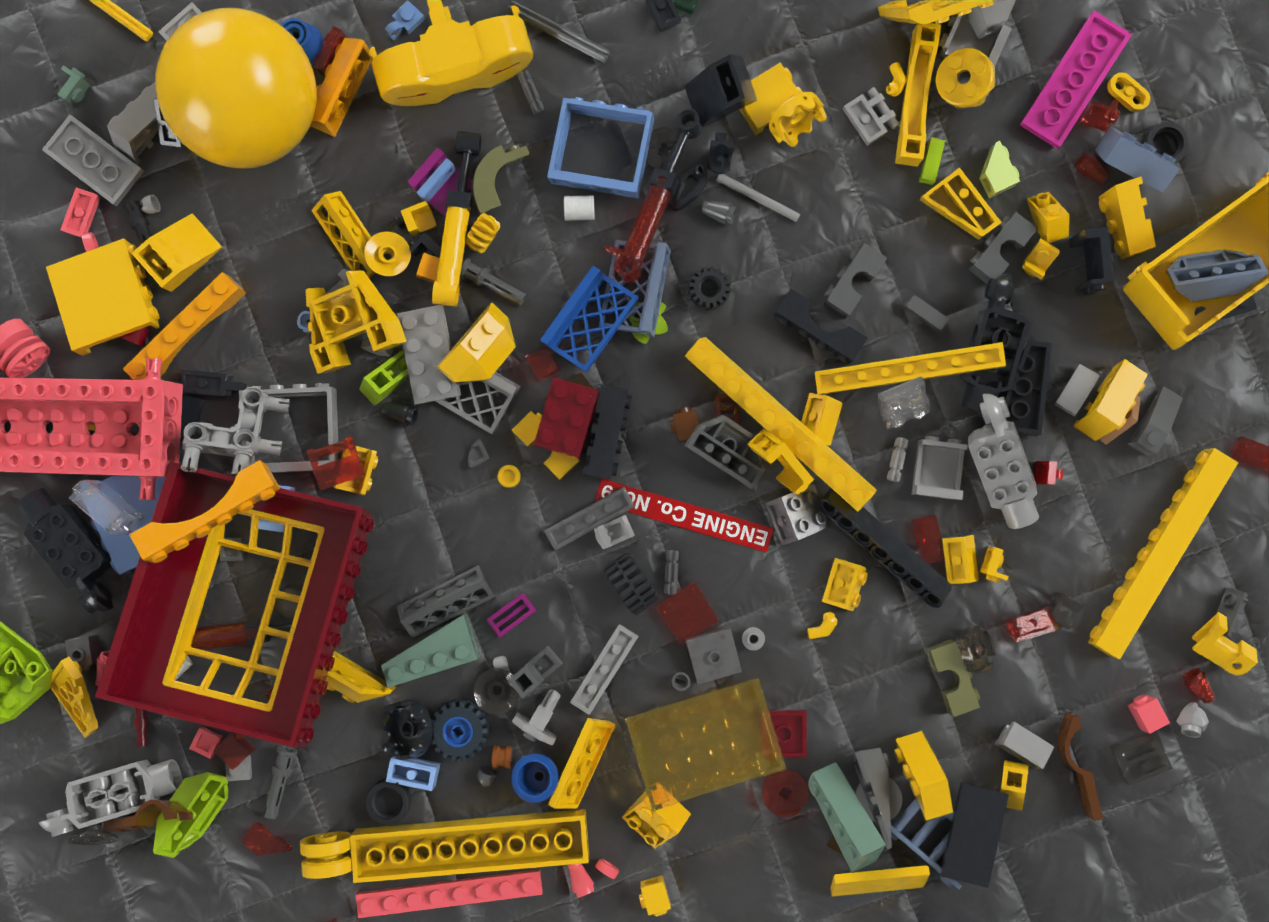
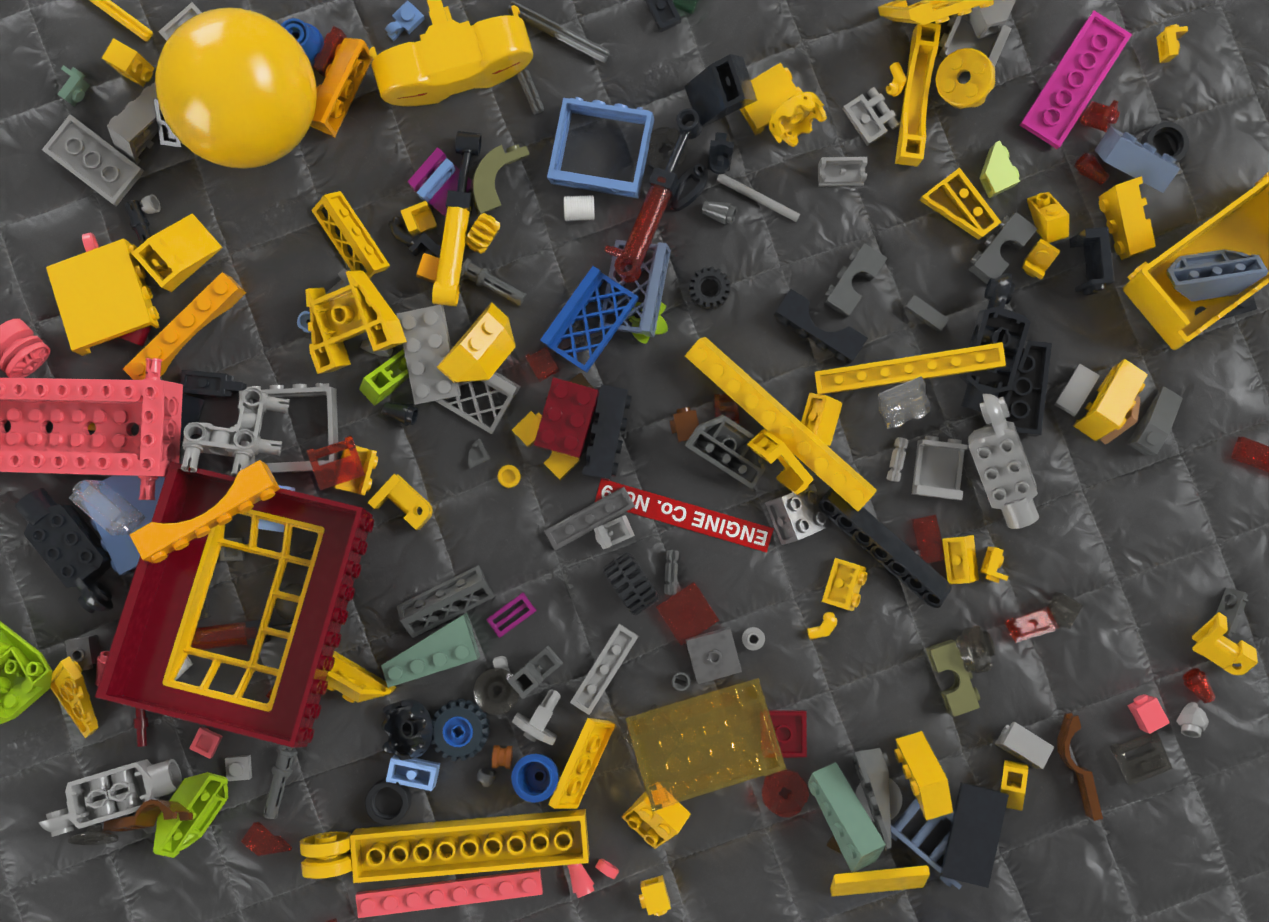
(80, 212): coral plate -> none
(128, 62): none -> yellow brick
(234, 750): clear red panel -> none
(387, 243): yellow dish -> none
(405, 498): none -> yellow piece
(842, 171): none -> light grey hinge
(931, 161): lime piece -> none
(1046, 472): red tile -> none
(1129, 90): yellow plate -> none
(1162, 552): yellow brick -> none
(1167, 42): none -> yellow bracket

